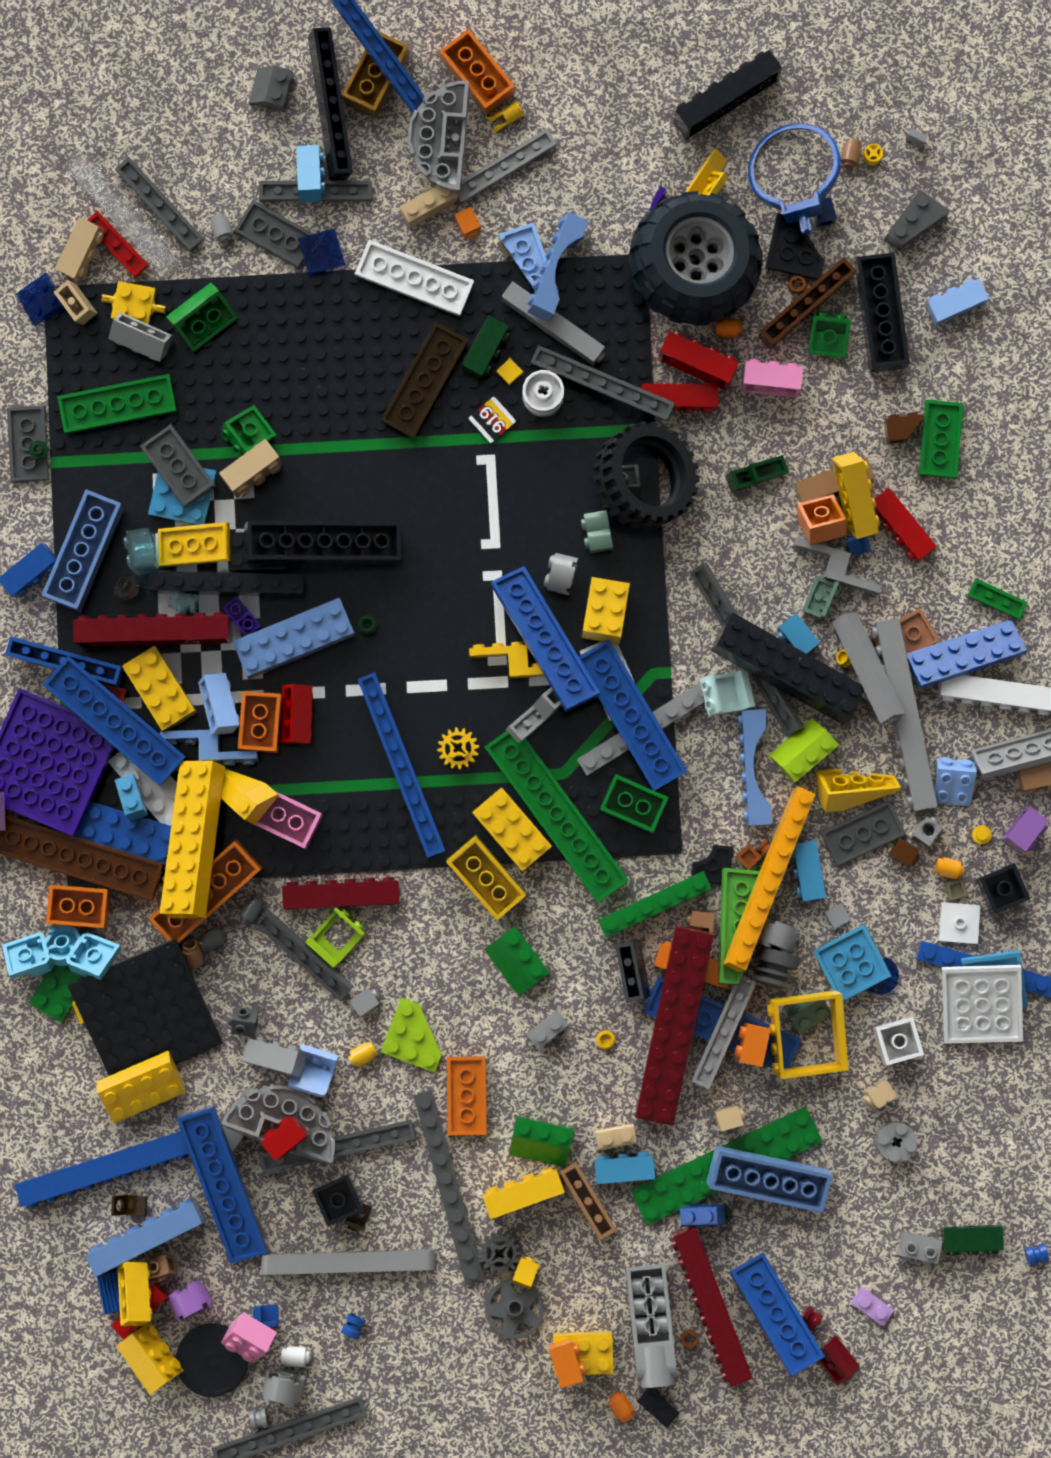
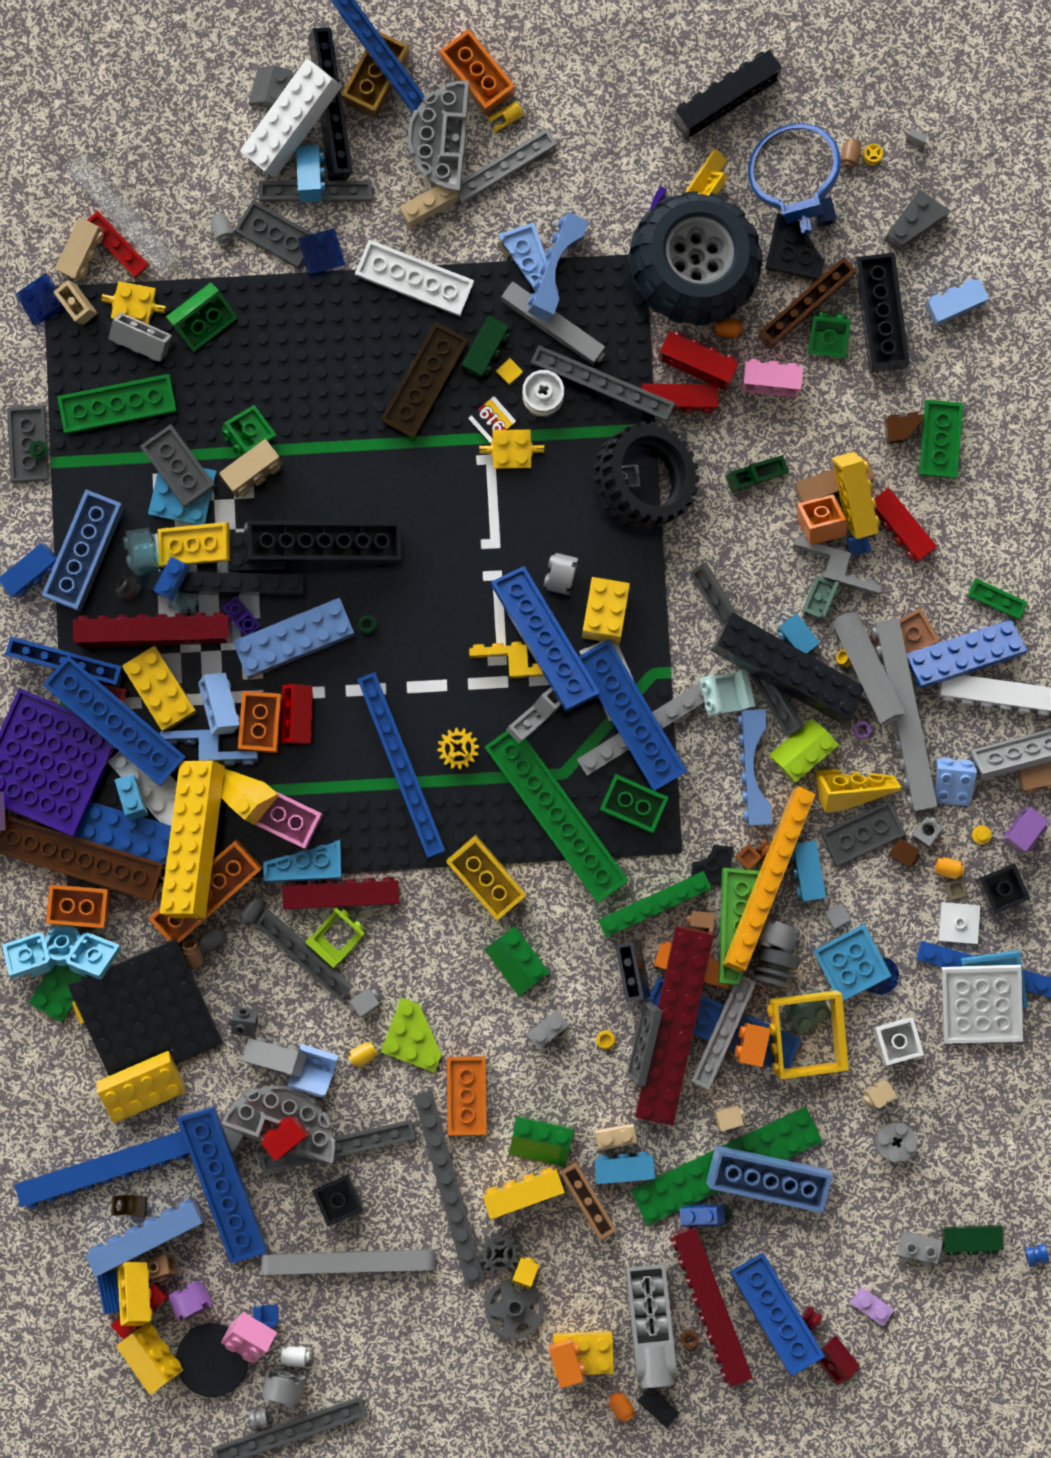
(159, 204): dark grey plate -> none
(171, 579): none -> blue brick
(291, 118): none -> white brick
(308, 865): none -> dark azure wing
(353, 1326): blue wheel -> none
(358, 1223): dark brown bracket -> none
(468, 223): orange brick -> none
(512, 449): none -> yellow plate
(512, 829): yellow brick -> none
(597, 531): sand green brick -> none
(644, 1043): none -> dark grey tile
(799, 289): dark orange bush -> none
(867, 729): none -> medium lavender bush

